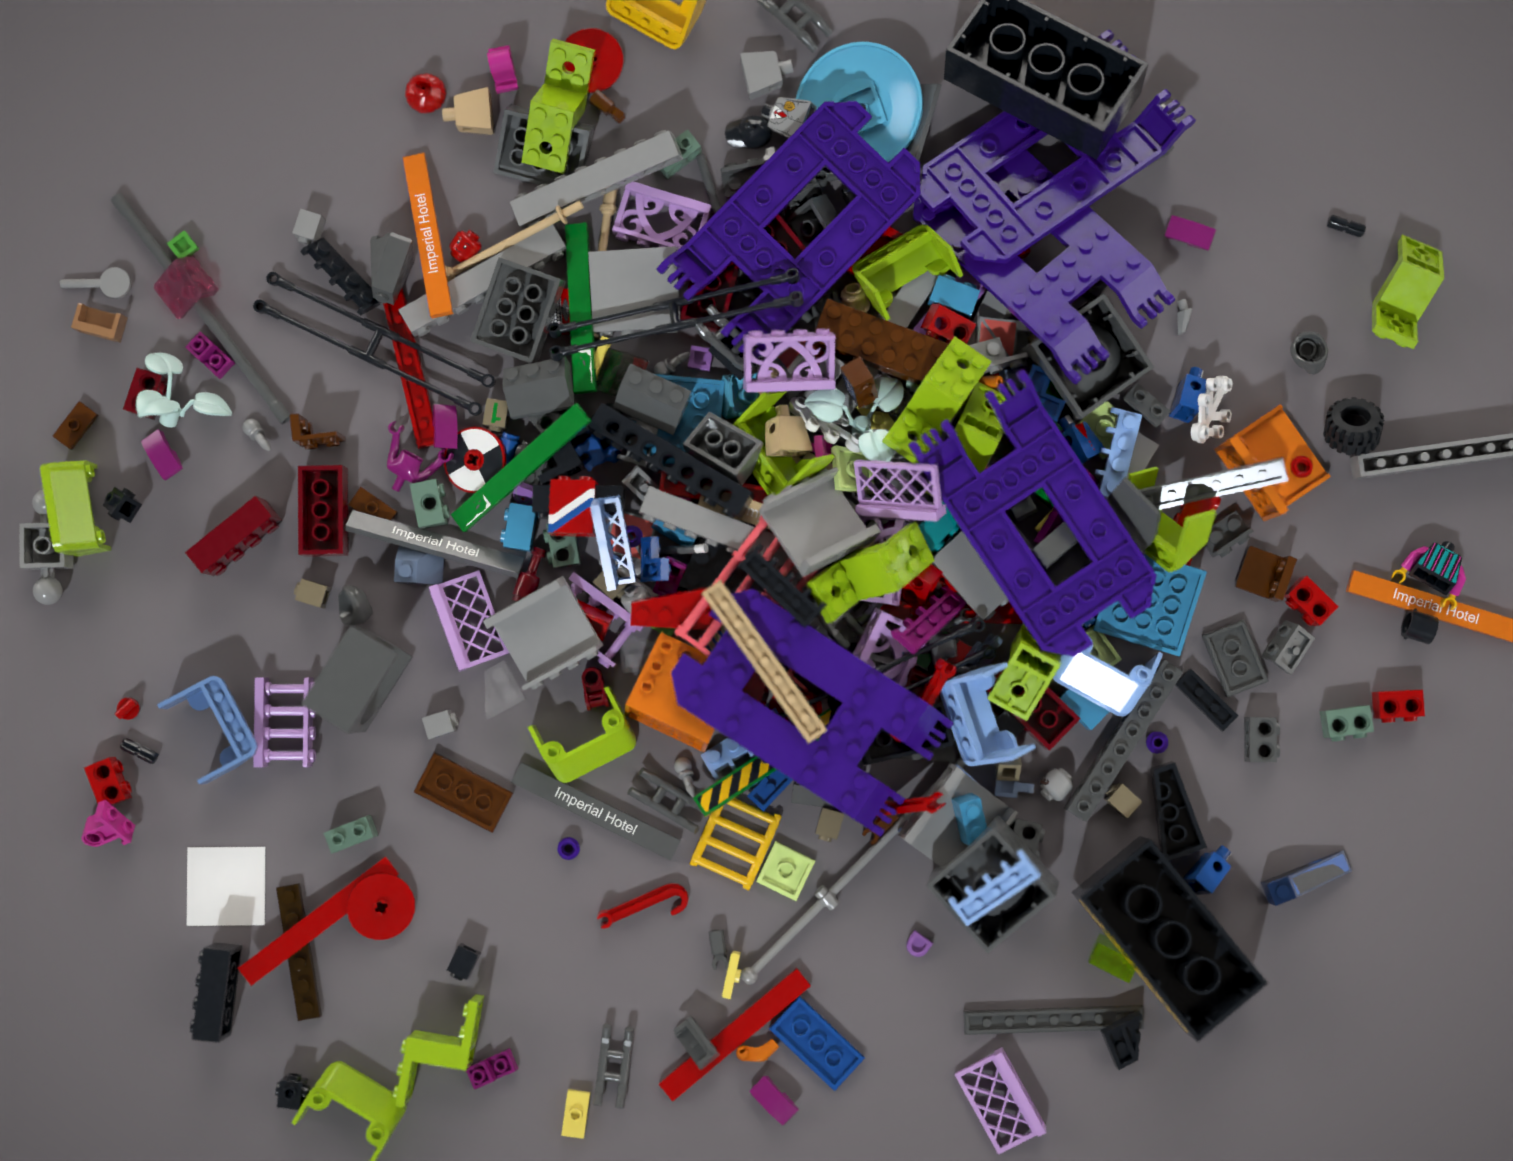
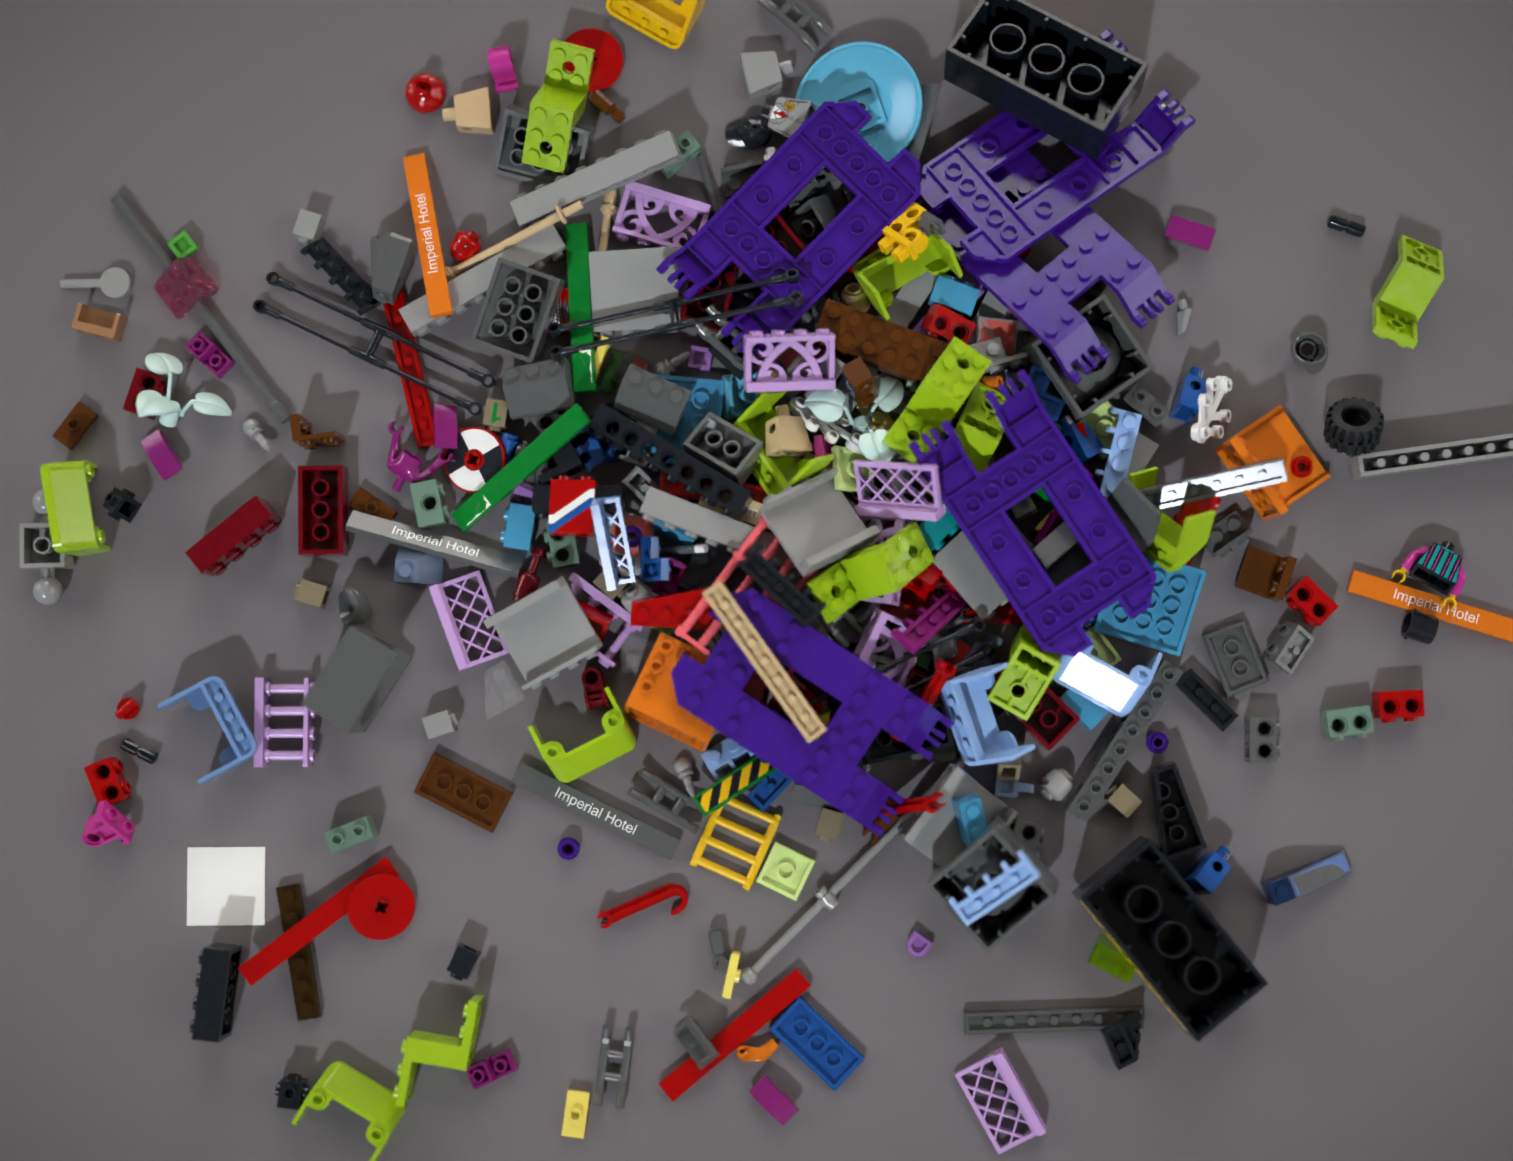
(909, 233): none -> yellow hips

